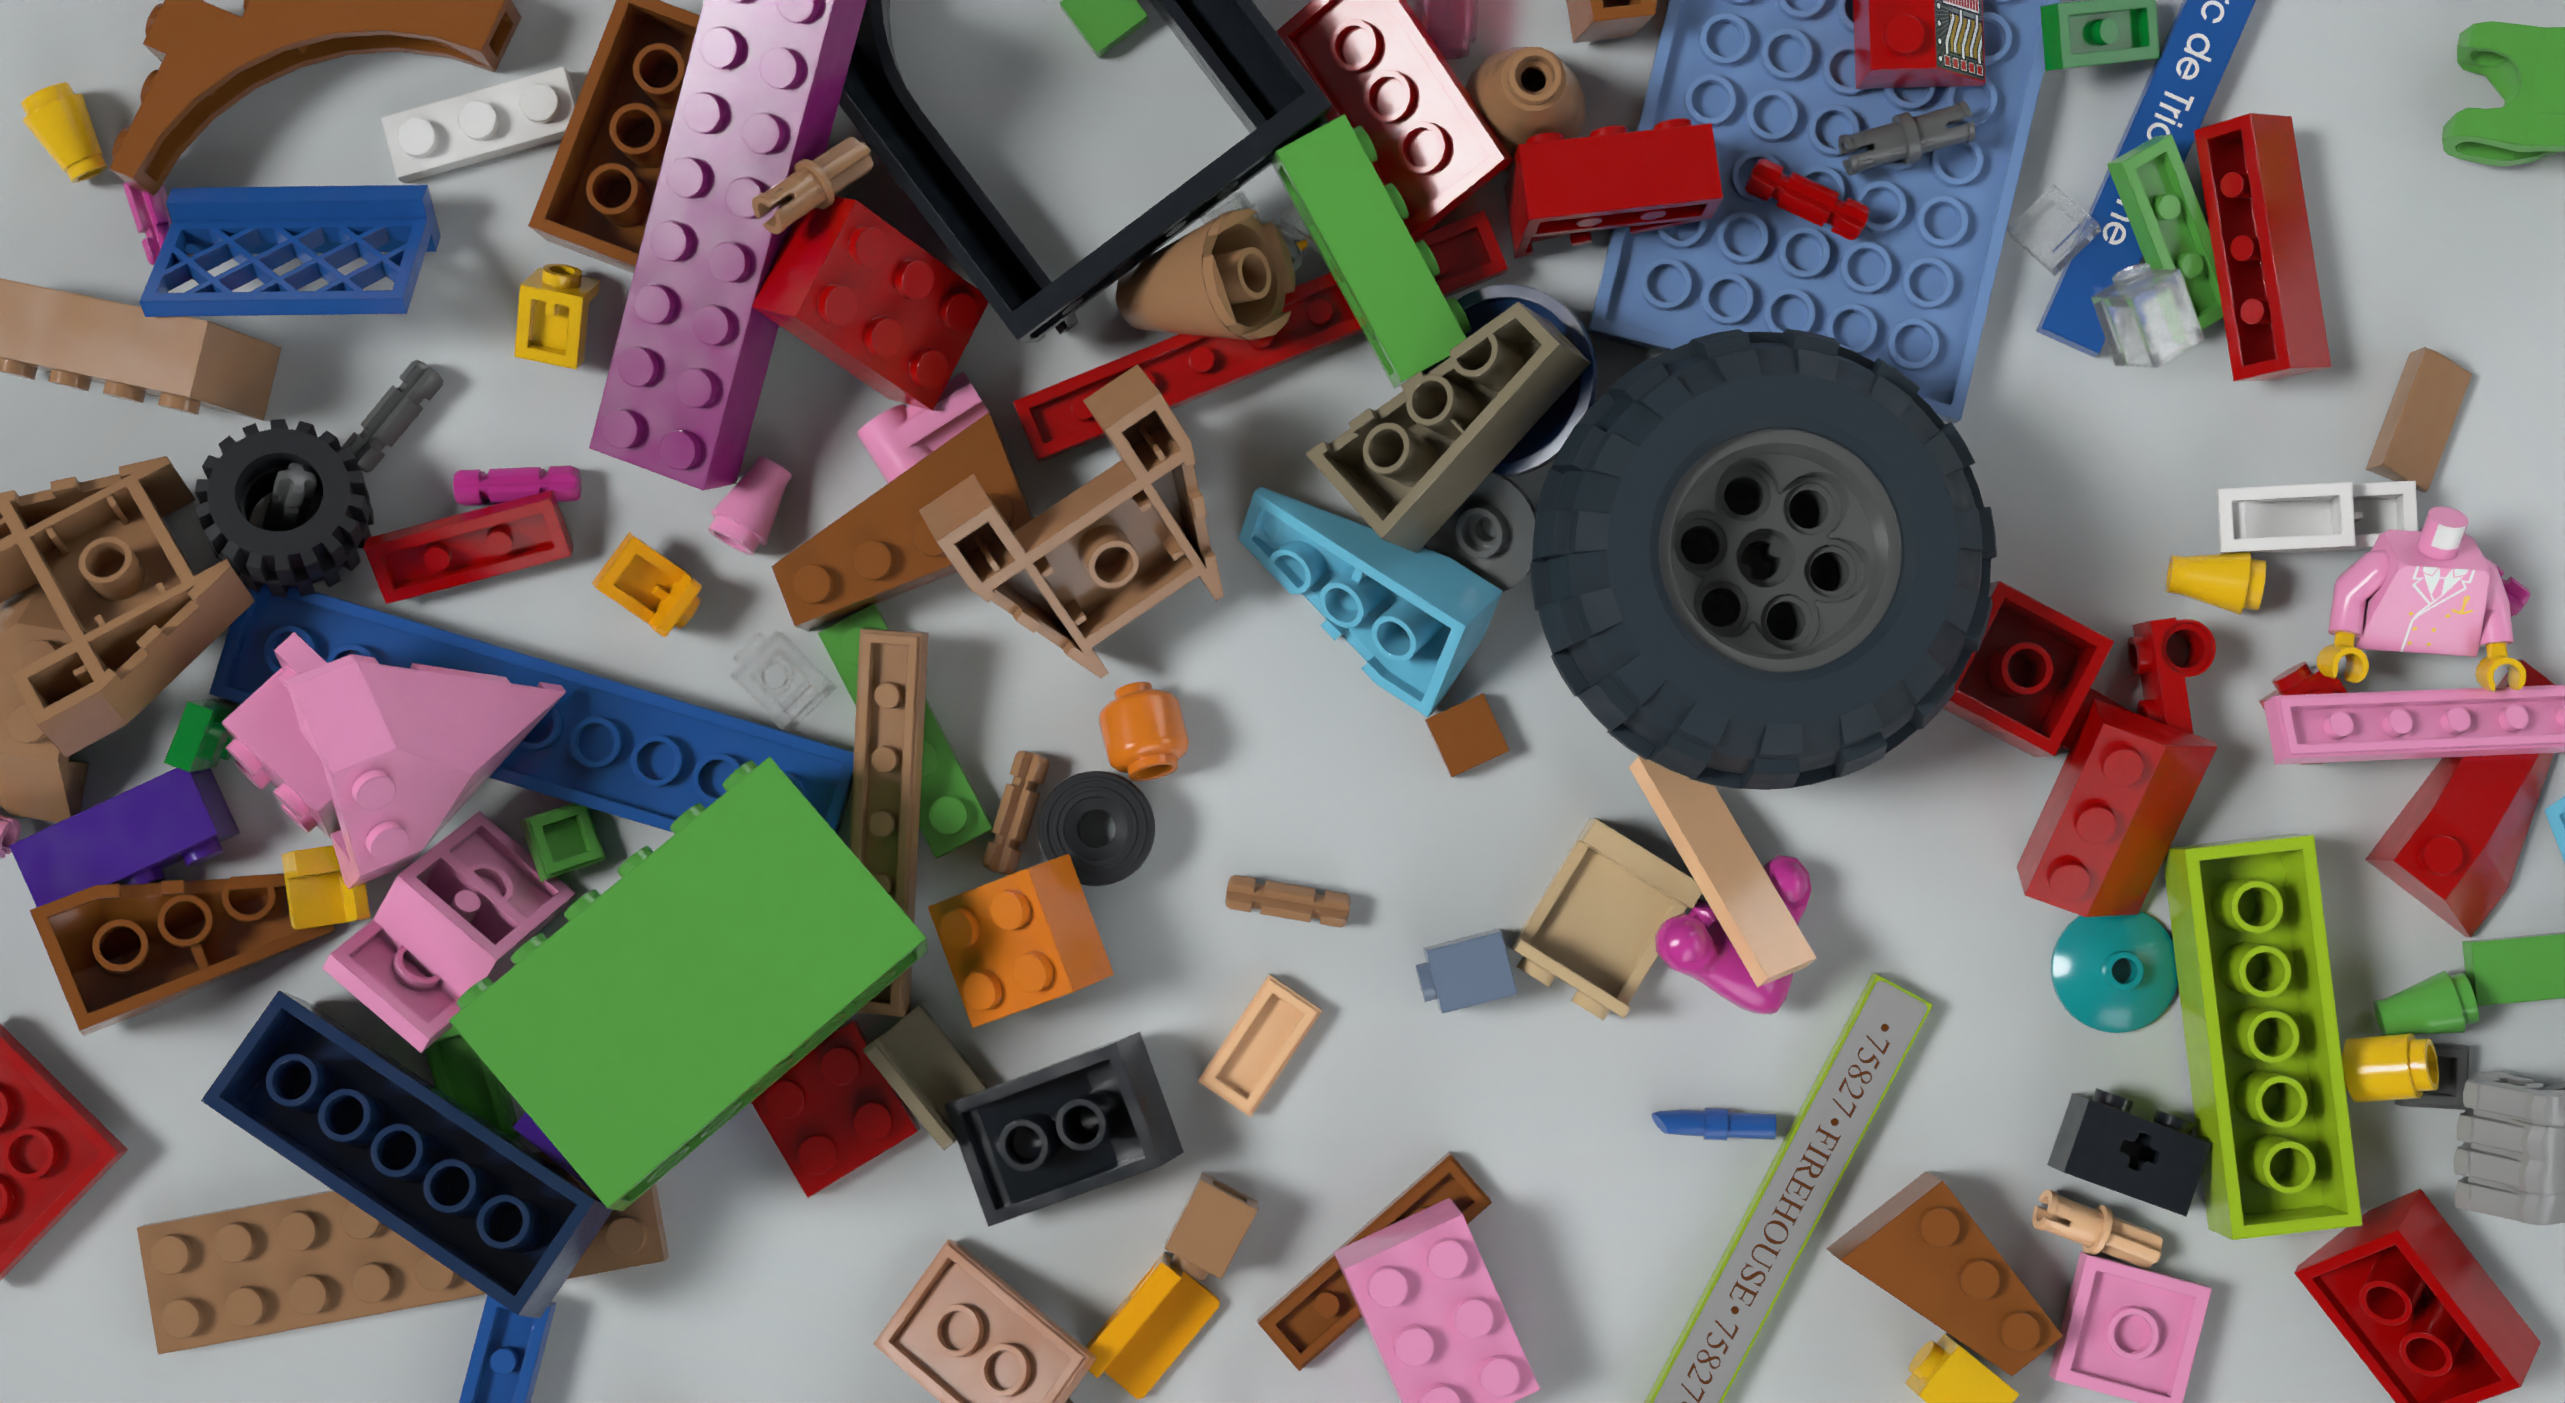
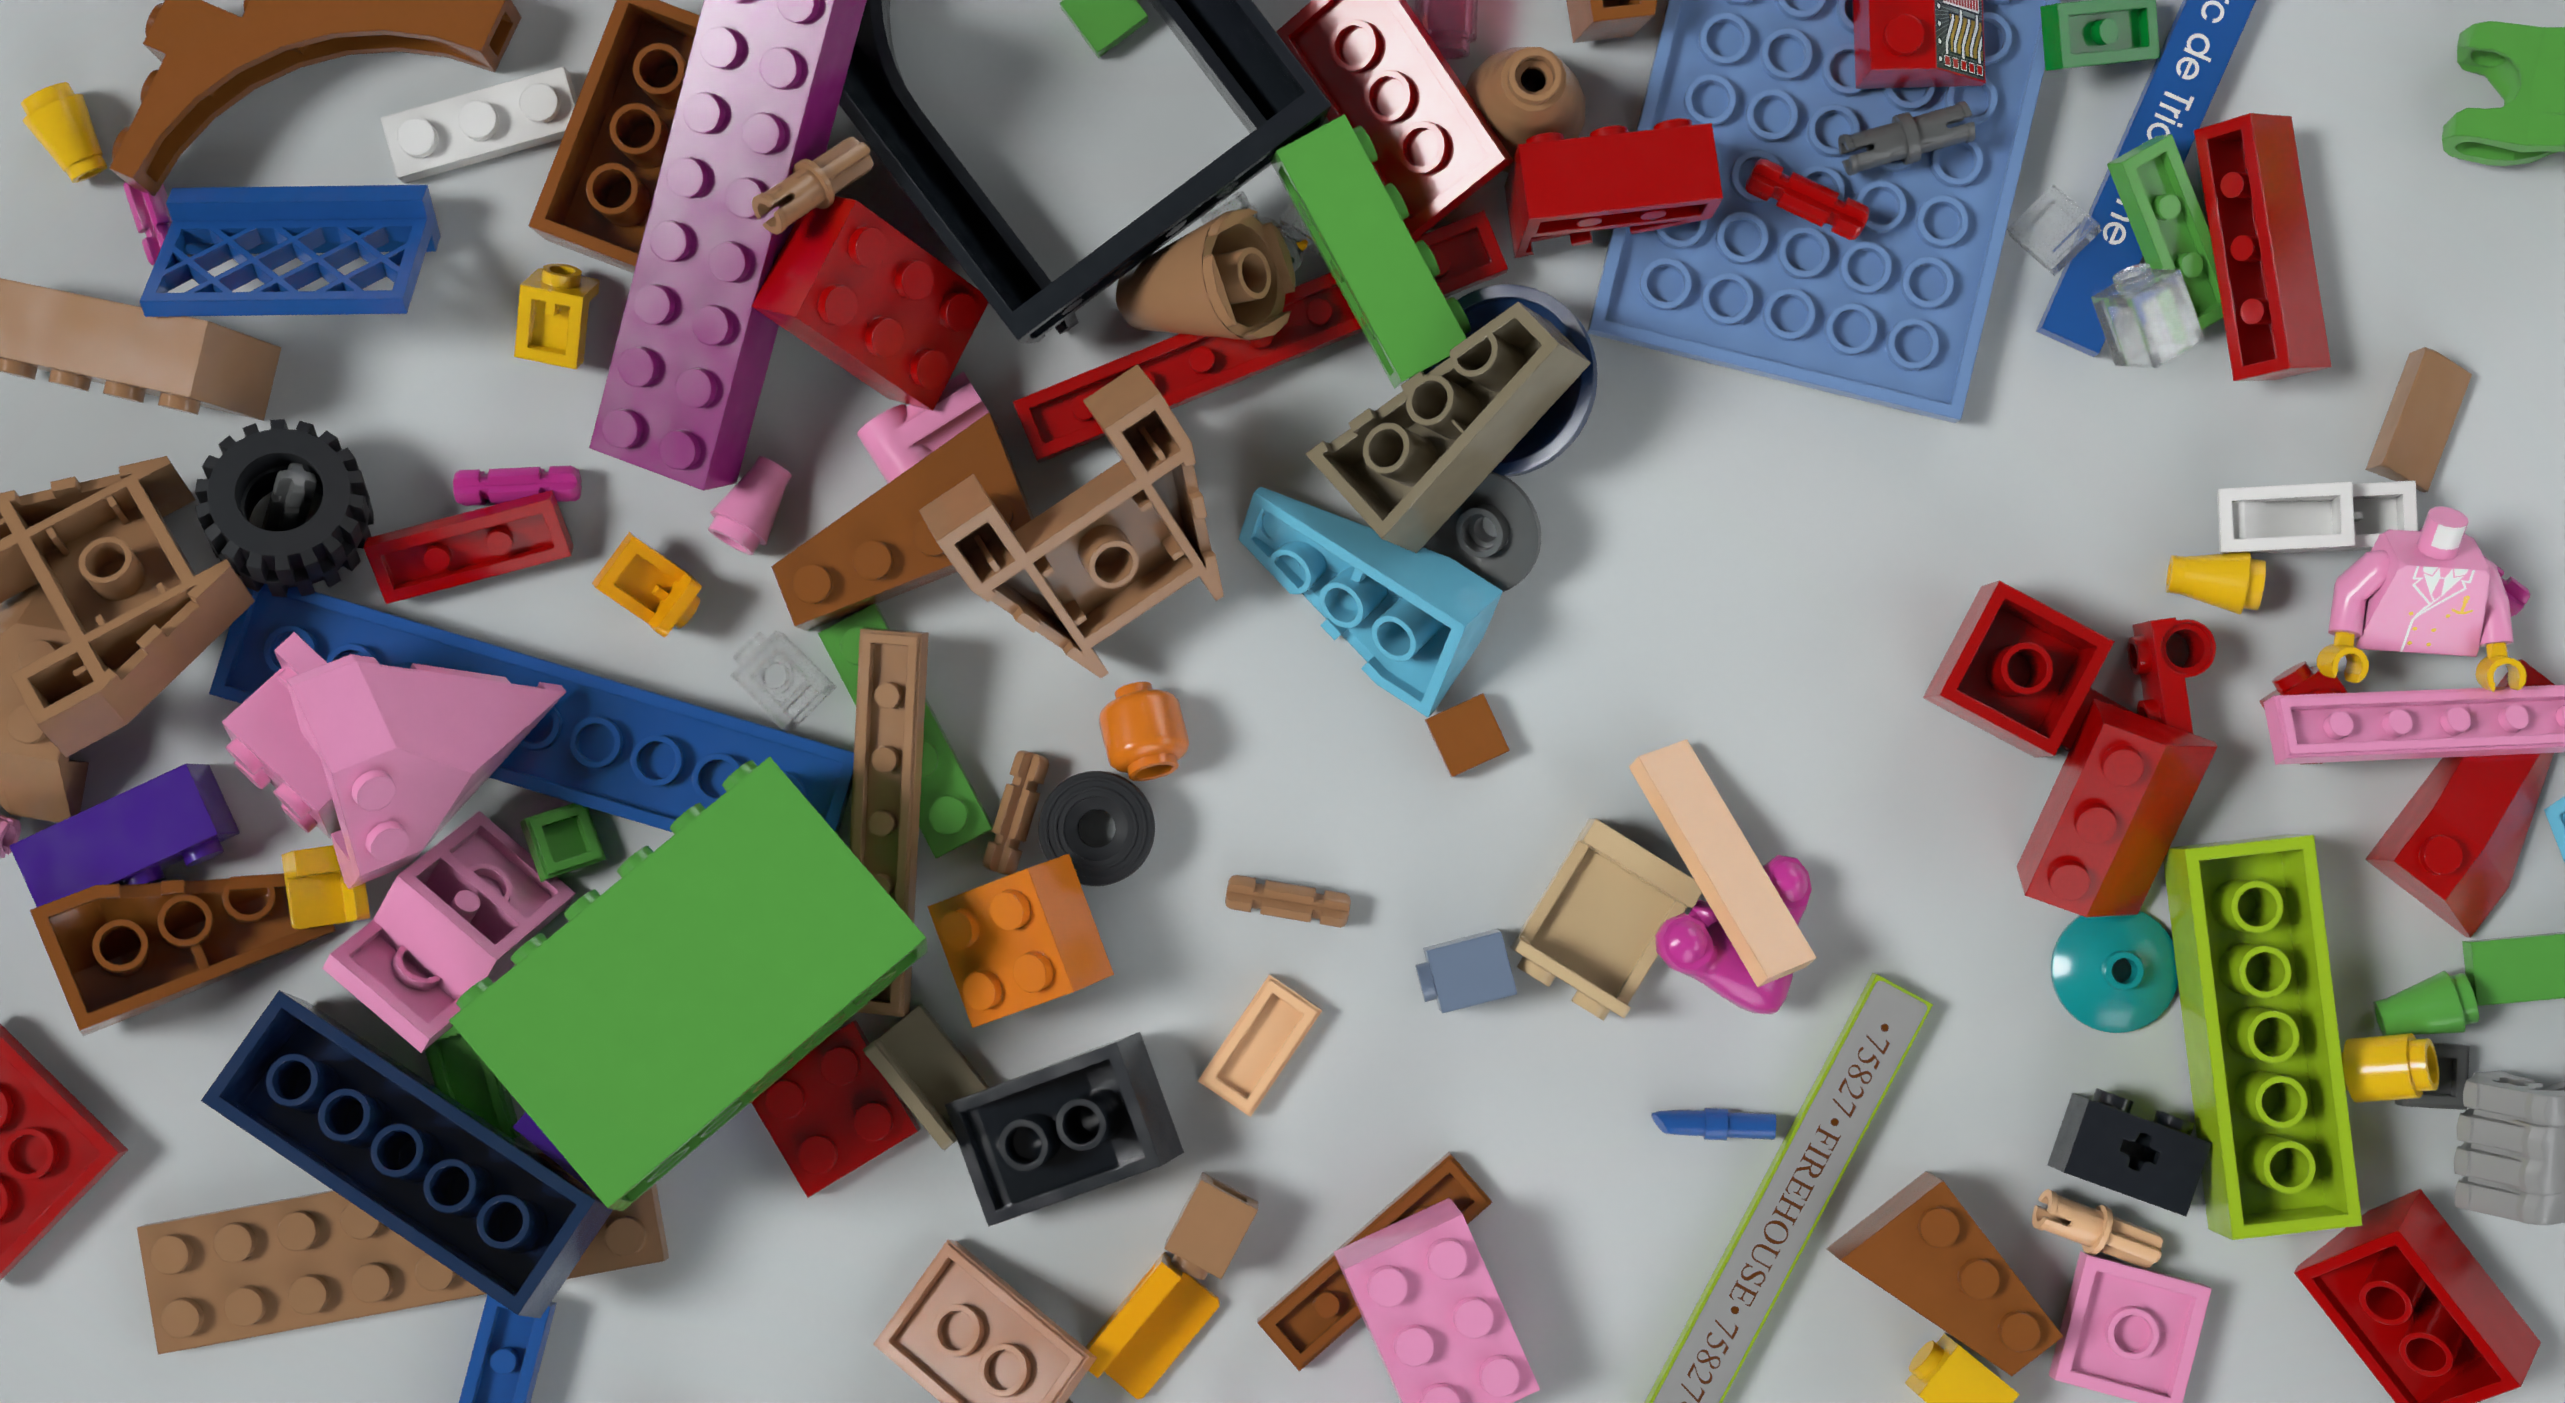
(200, 736): green plate -> none
(393, 414): dark grey axle -> none
(1893, 517): black wheel -> none

